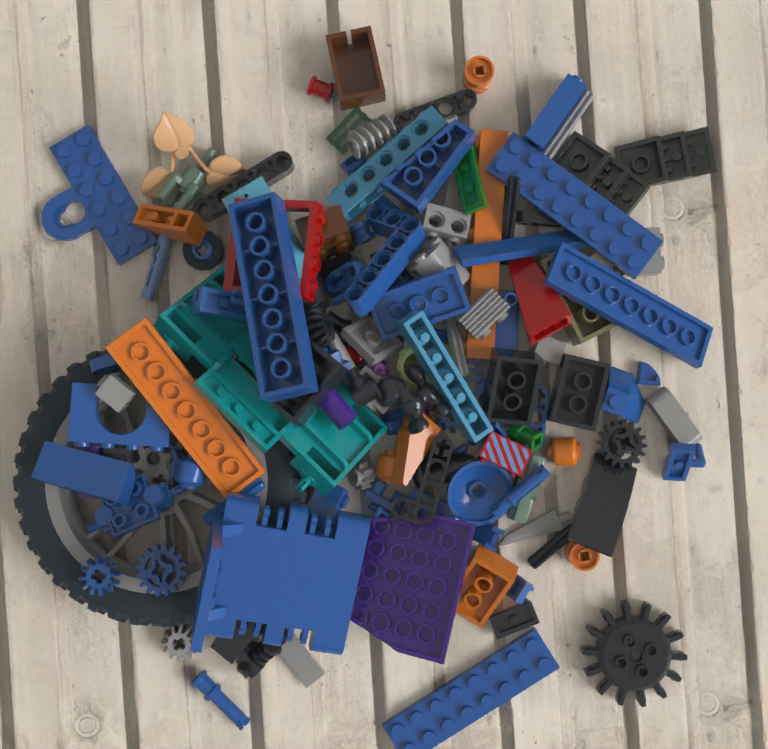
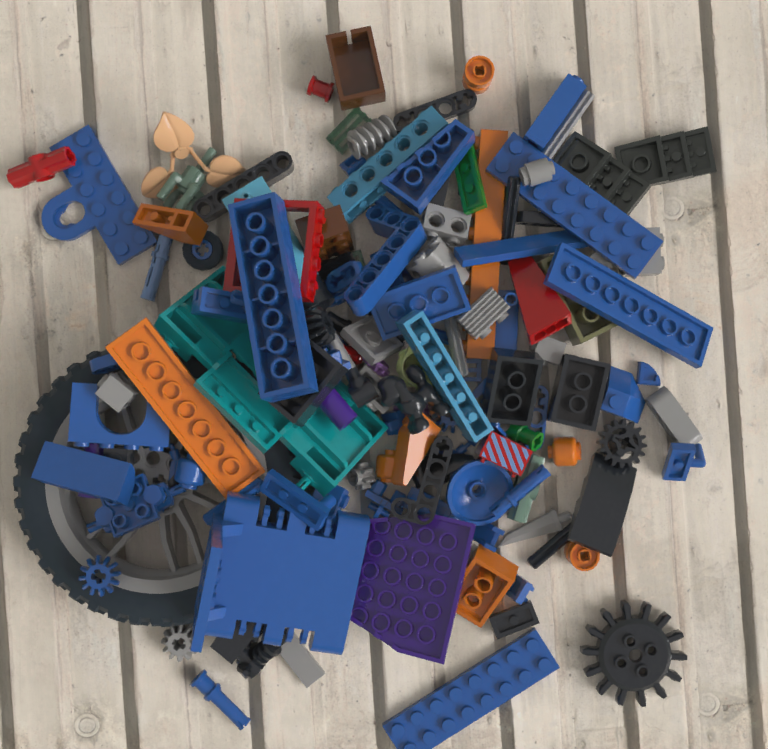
(41, 167): none -> red piece
(160, 560): blue gear -> none
(297, 500): none -> blue piece
(361, 233): blue wheel -> none
(536, 172): none -> light grey brick

